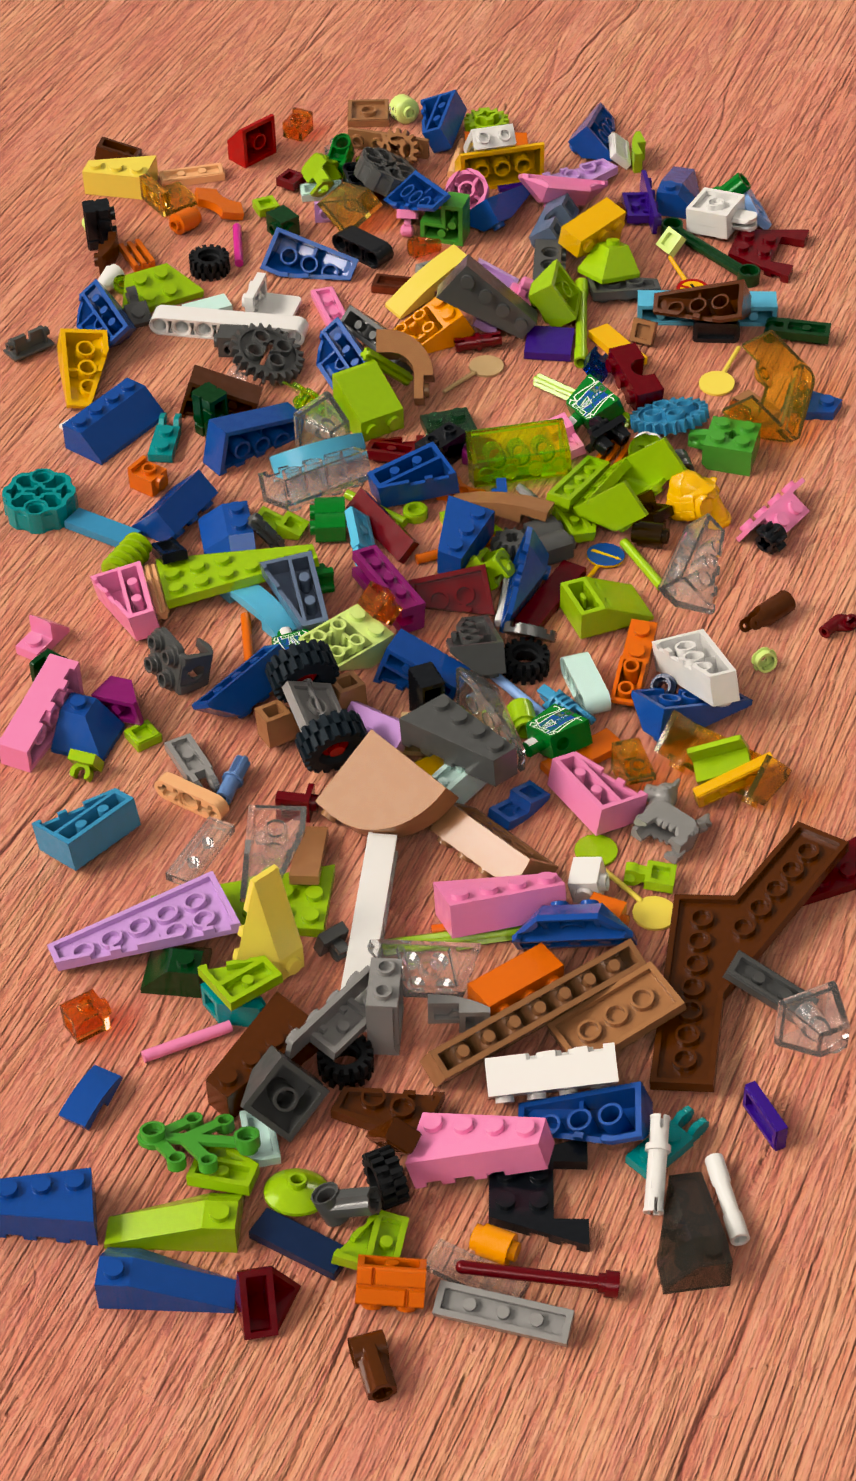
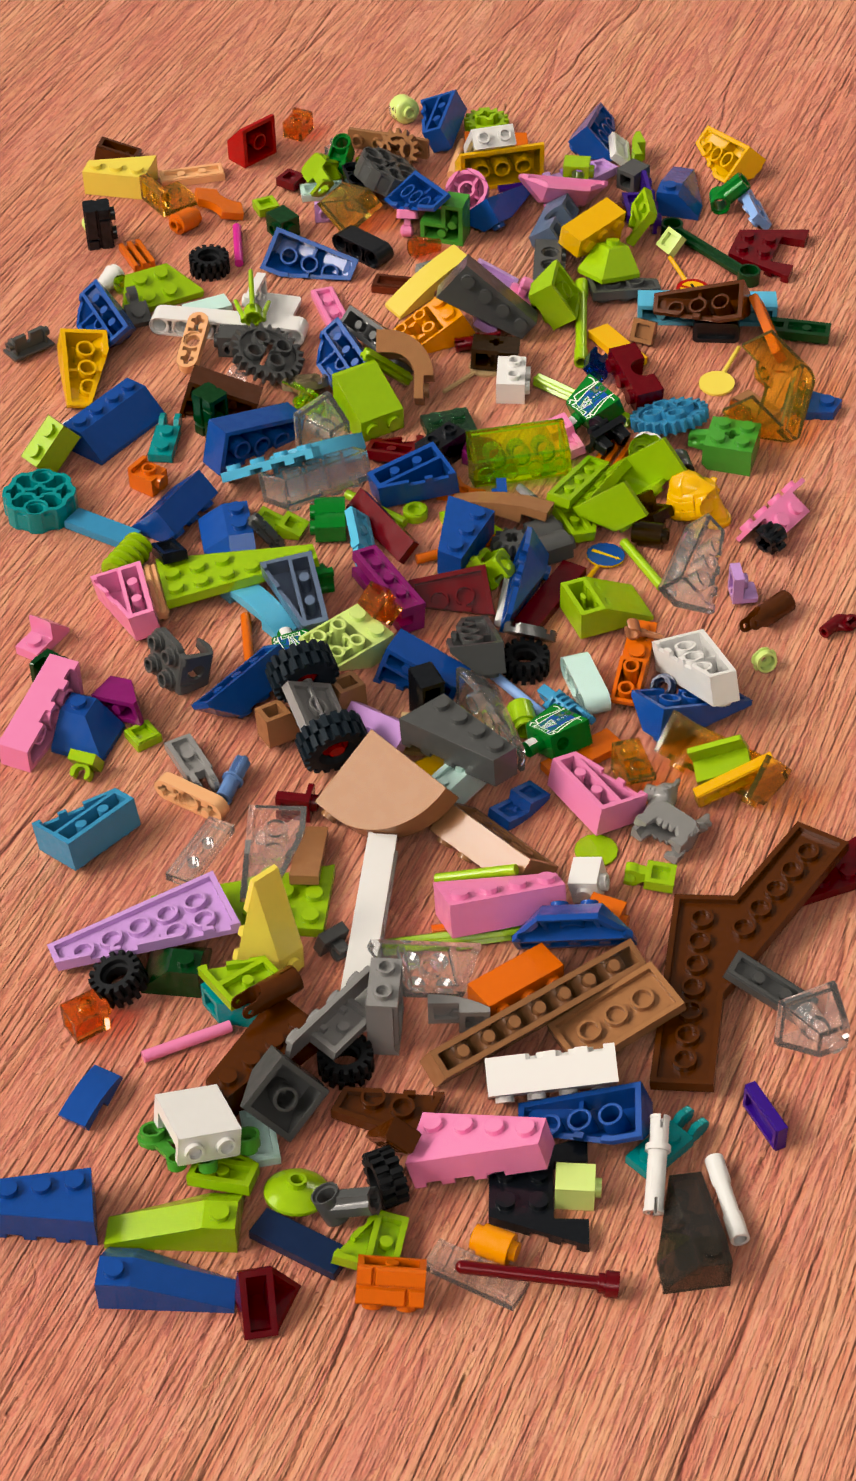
(50, 445): none -> lime slope
(107, 252): reddish brown slope -> none
(114, 967): none -> black tyre
(189, 334): none -> light nougat beam
(198, 1124): none -> white panel
(252, 311): none -> lime plant
(260, 465): none -> medium azure wing
(269, 991): none -> reddish brown piece
(311, 381): none -> dark tan tile
(368, 113): medium nougat tile -> none
(371, 1357): reddish brown piece -> none
(486, 872): none -> lime bar
(488, 347): none -> dark brown brick
(503, 1313): light grey plate -> none
(512, 380): none -> white brick
(549, 343): dark purple tile -> none
(576, 162): none -> lime brick
(576, 1186): none -> yellowish green brick
(630, 174): none -> dark grey brick
(634, 631): none -> nougat hand
(642, 215): none -> lime wing
(649, 912): light yellow piece -> none
(719, 214): white brick -> none
(728, 156): none -> yellow wedge
(738, 586): none -> lavender bracket
(761, 313): none -> orange tile

